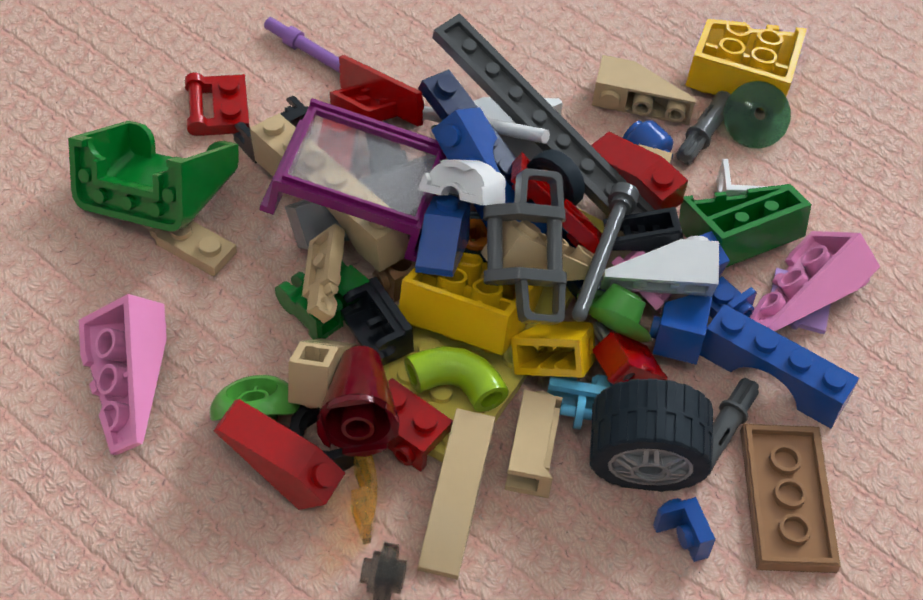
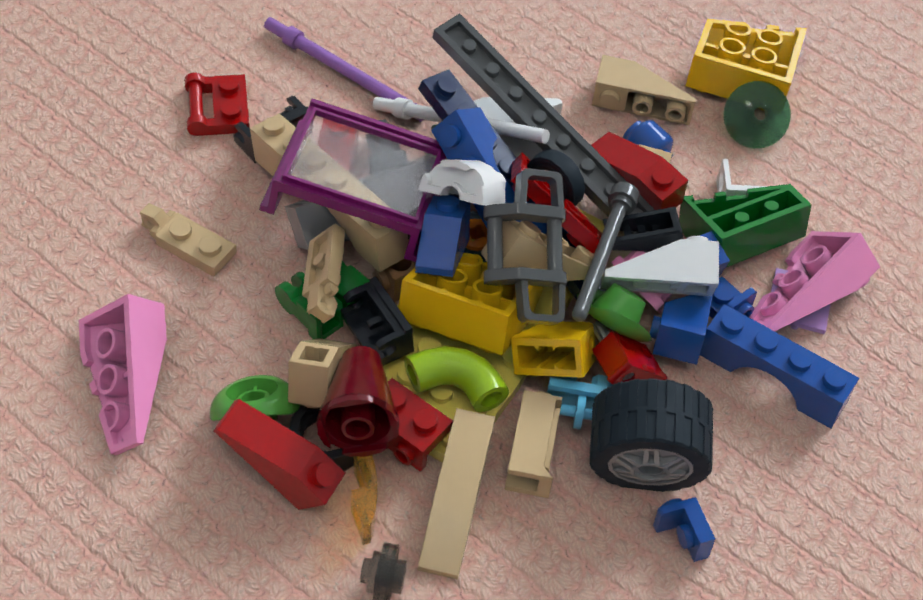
(124, 178): green windscreen -> none
(376, 94): red bracket -> none
(700, 134): dark grey axle -> none
(732, 414): dark grey axle -> none
(789, 499): medium nougat tile -> none

